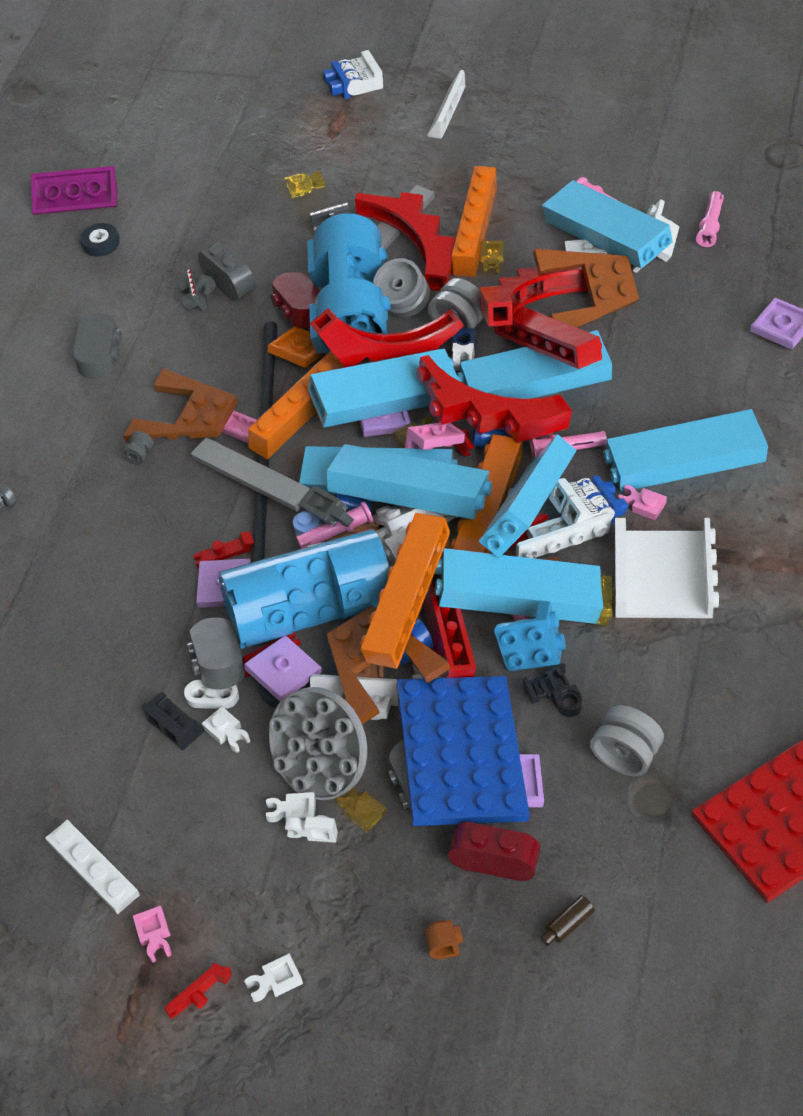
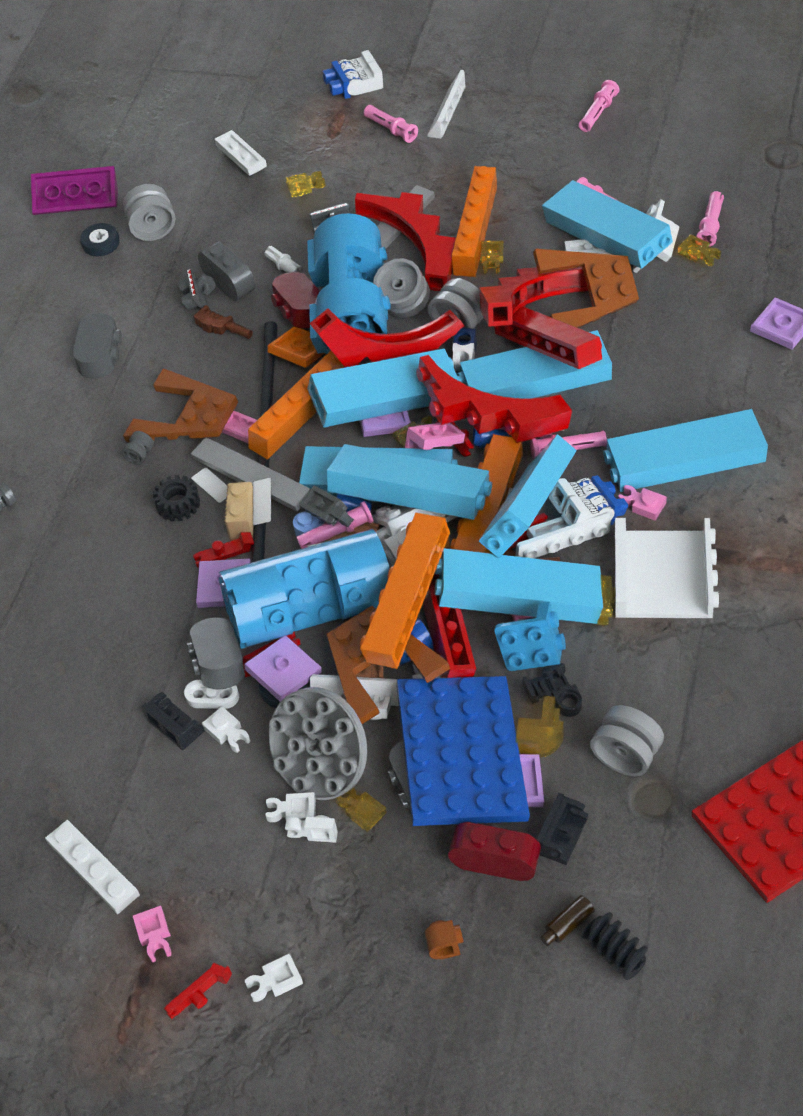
(148, 212): none -> light grey wheel
(177, 508): none -> black tyre
(211, 484): none -> white sticker
(219, 324): none -> copper piece
(239, 509): none -> tan brick
(240, 152): none -> white plate
(262, 501): none -> white sticker
(282, 261): none -> white axle
(375, 114): none -> bright pink pin
(541, 735): none -> clear yellow brick
(562, 829): none -> black hinge
(601, 100): none -> bright pink pin
(615, 945): none -> black piece
(697, 248): none -> clear yellow plate

